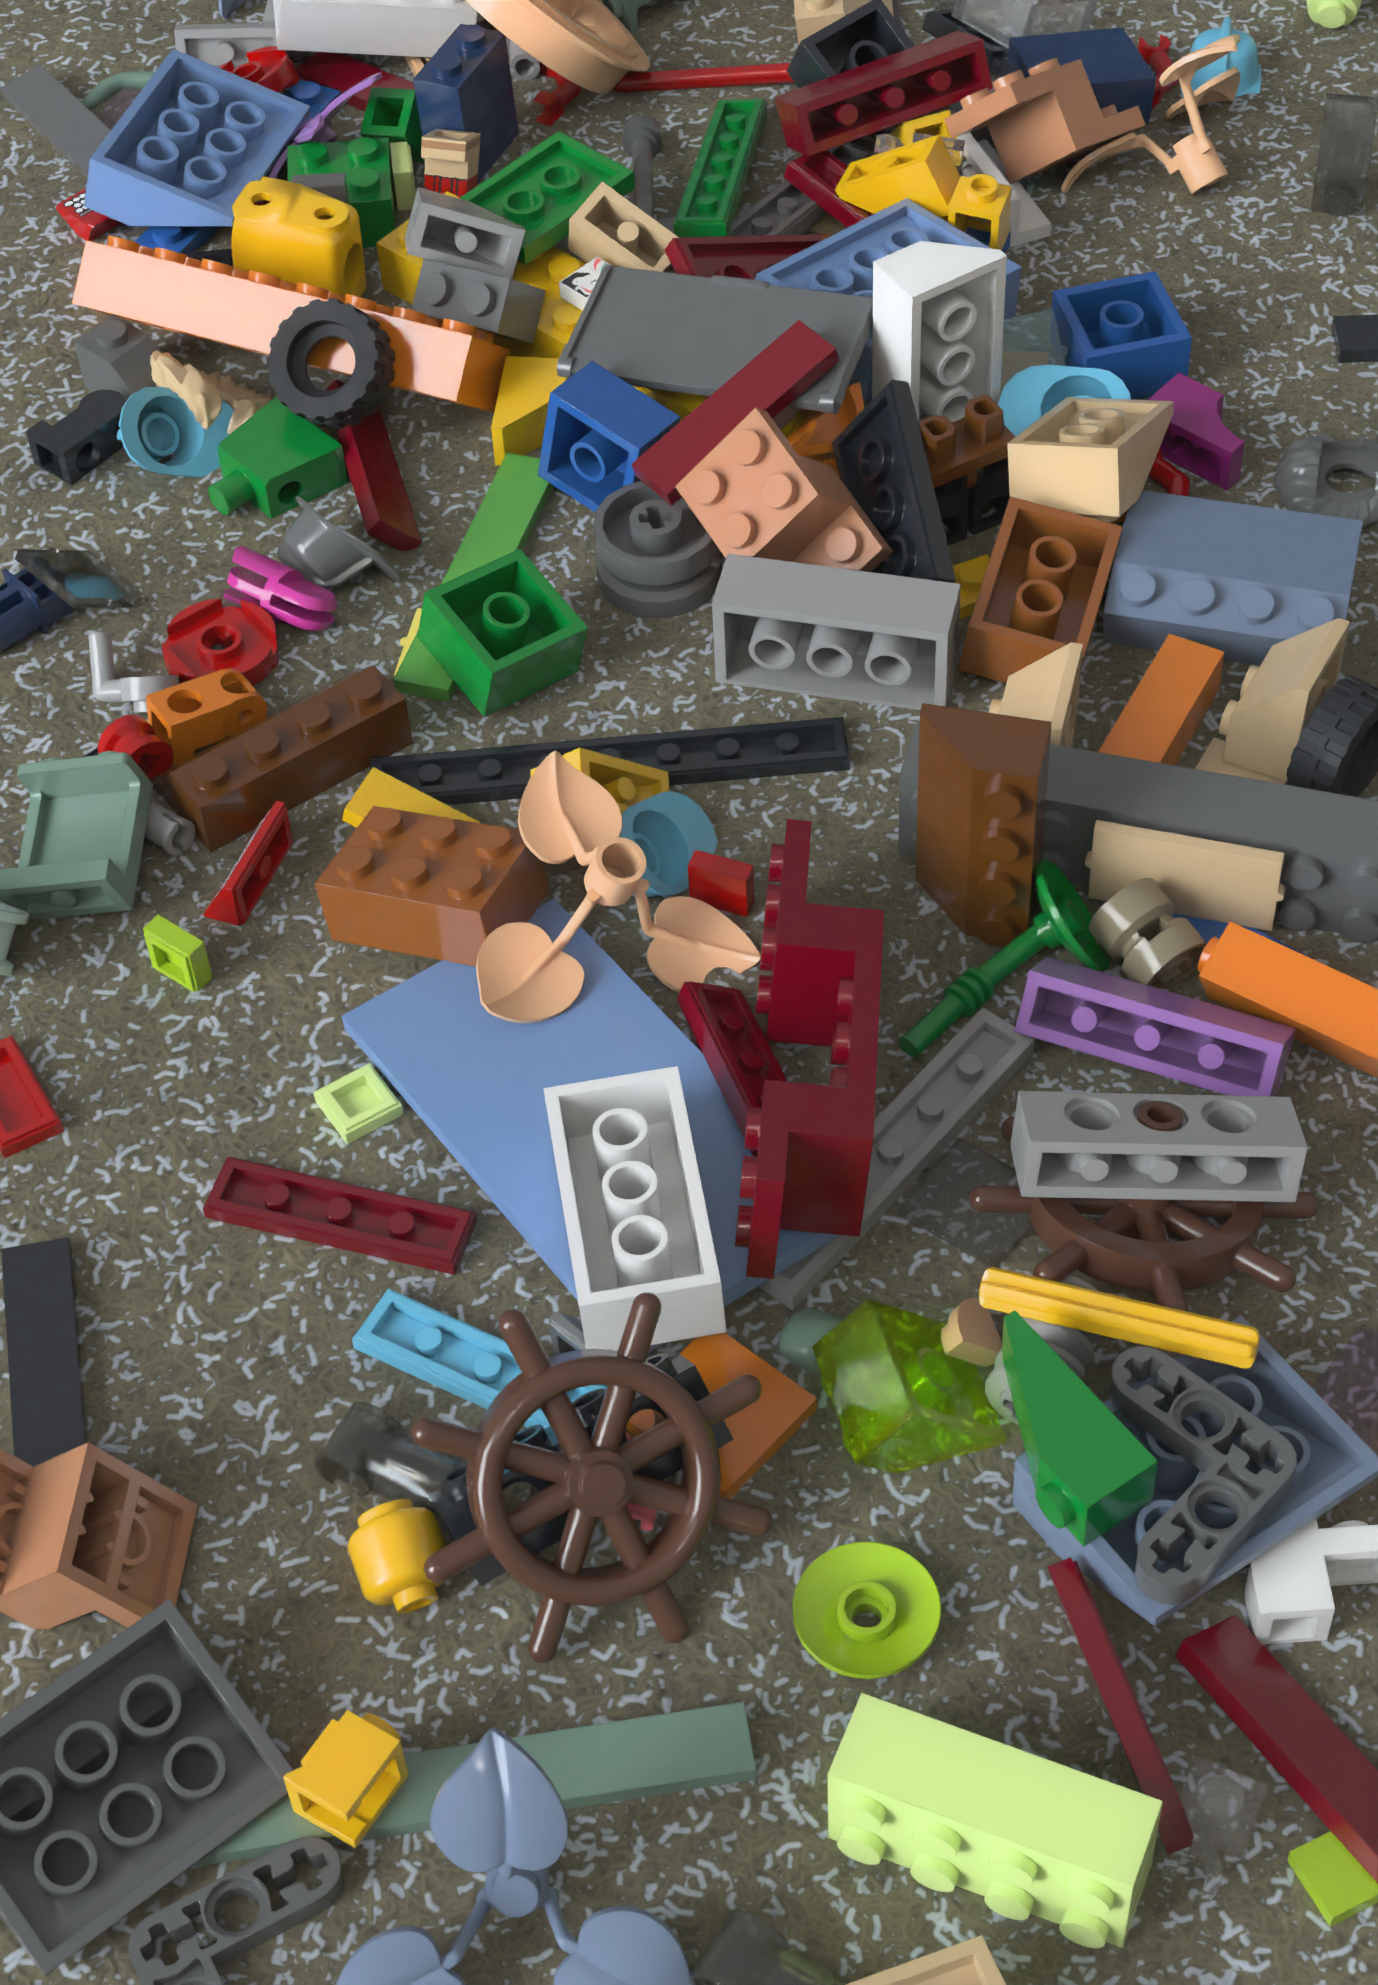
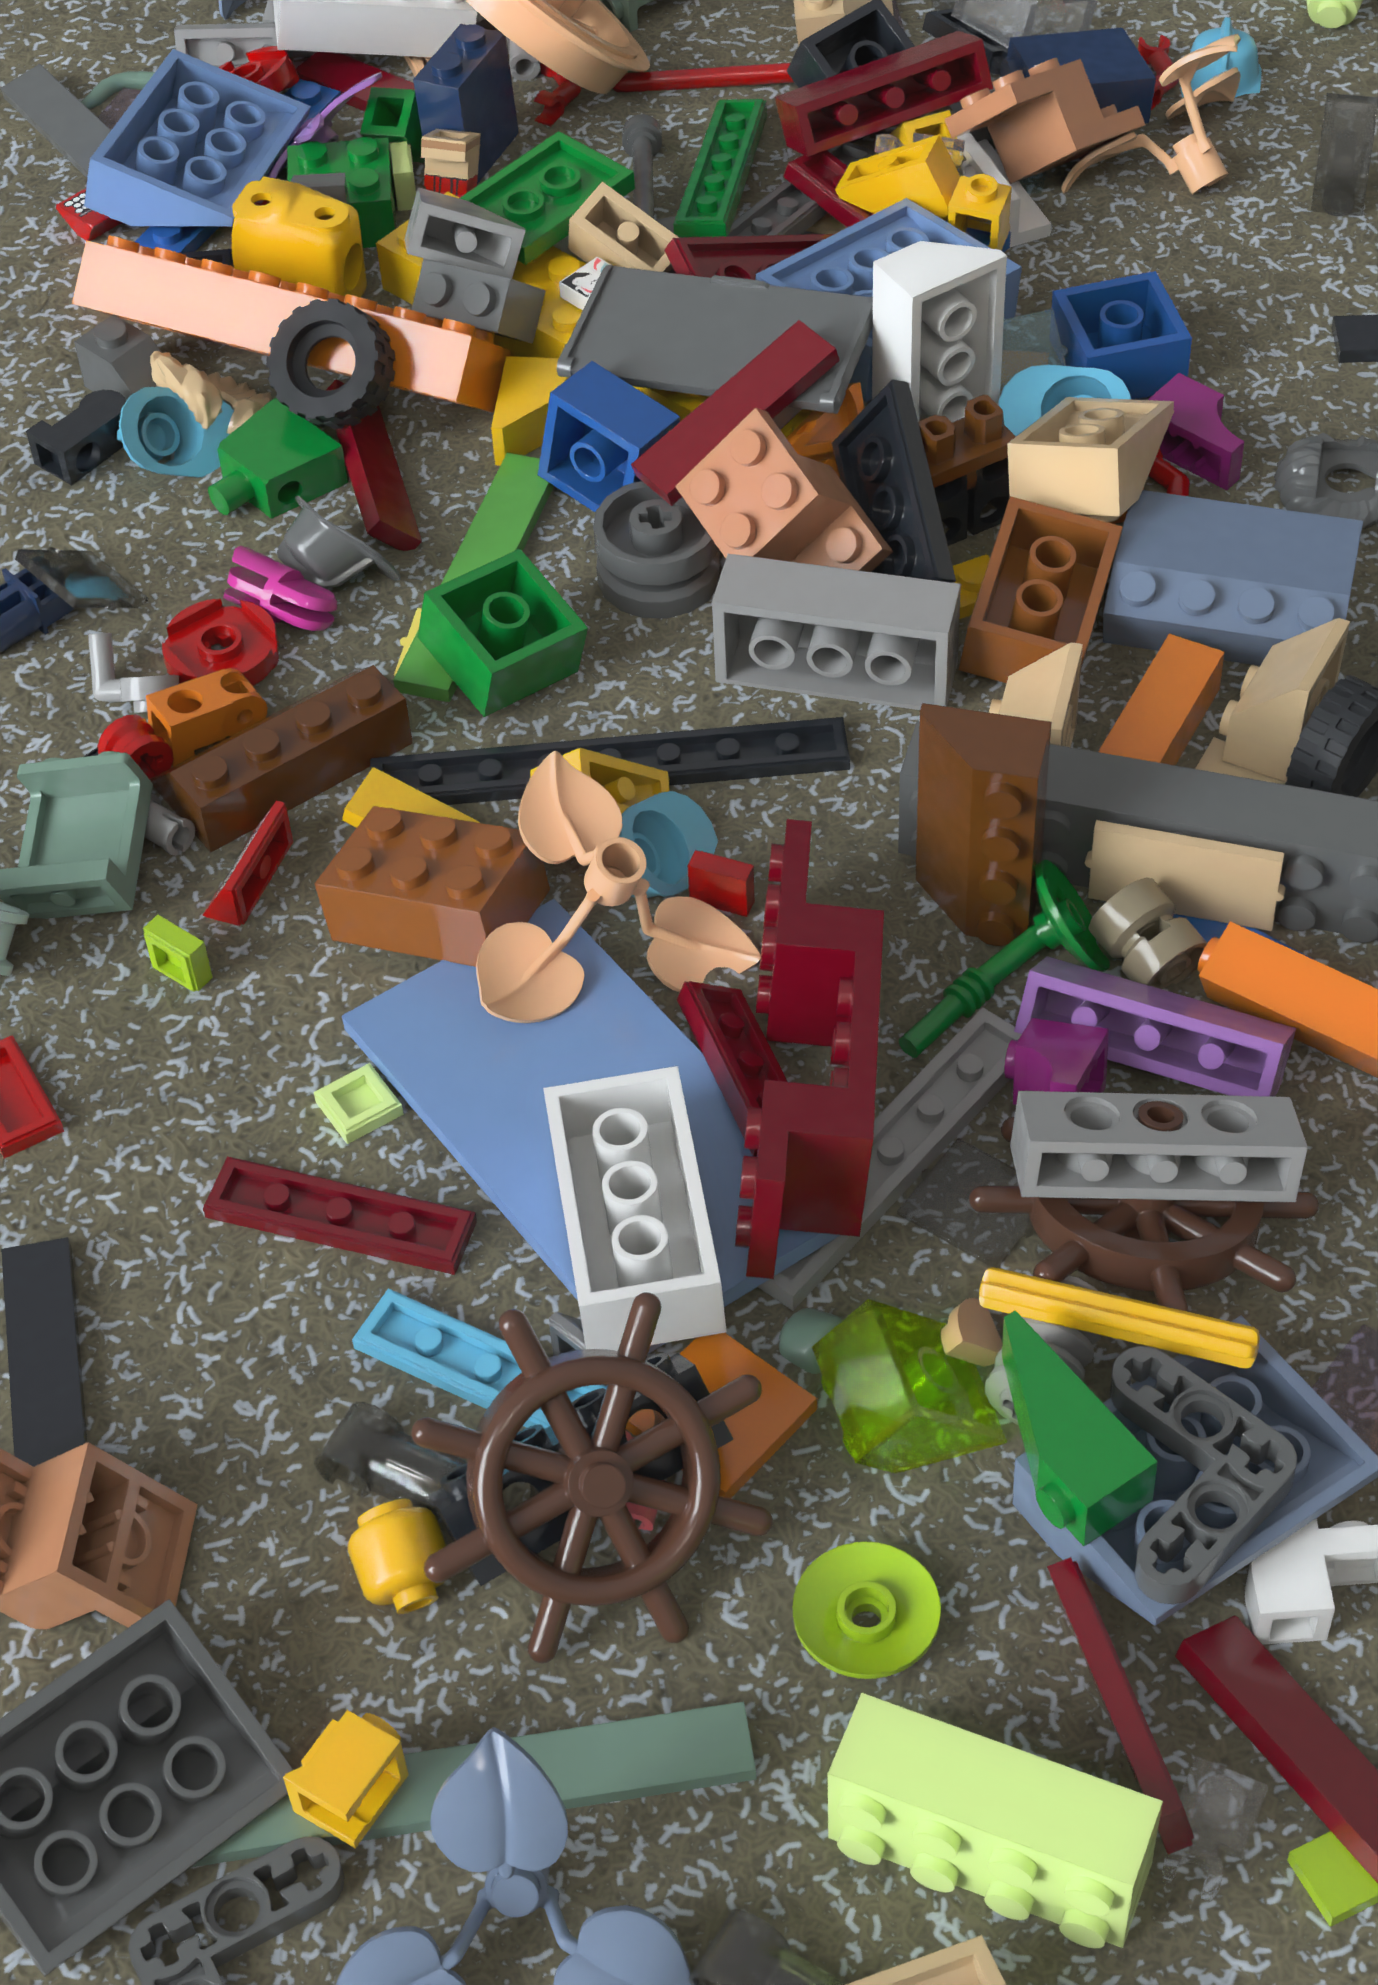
(1058, 1058): none -> magenta arch

